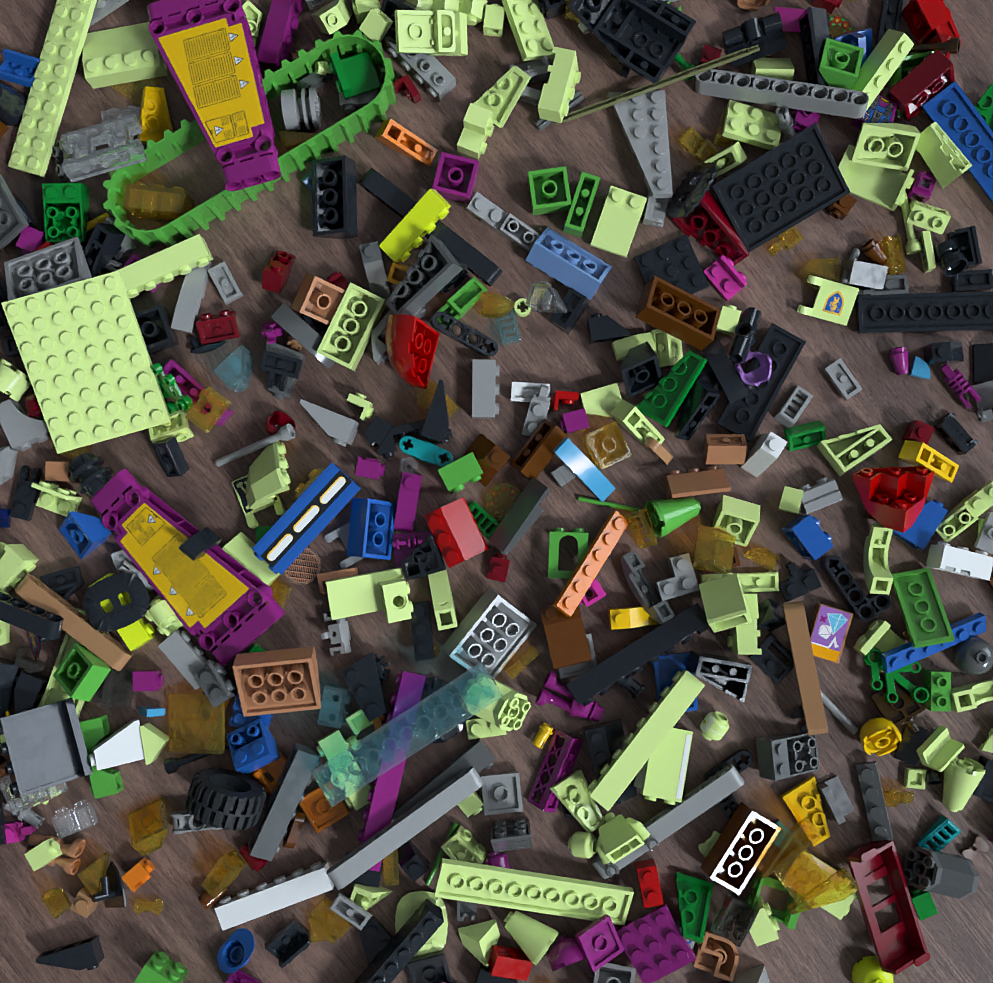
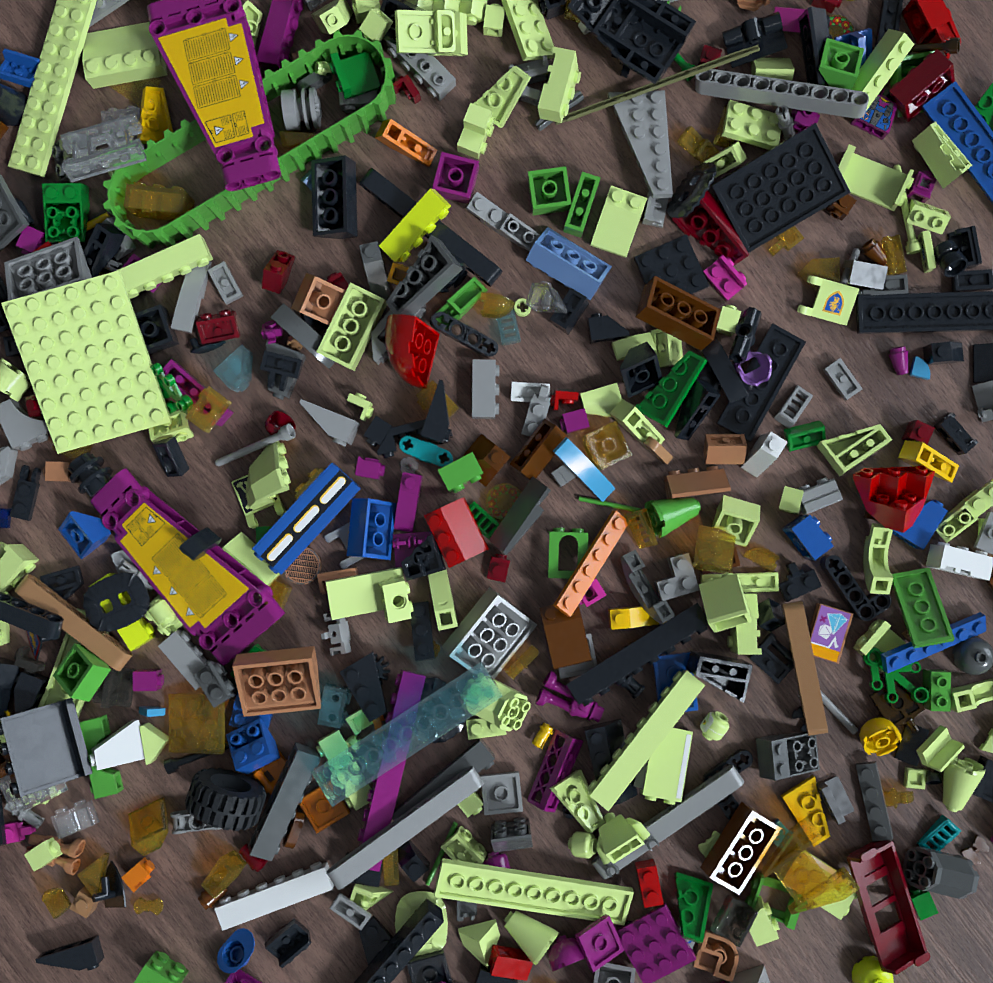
(57, 499): yellowish green bracket -> none
(327, 924): clear yellow slope -> none
(886, 145): yellowish green slope -> none
(959, 385): magenta hinge -> none

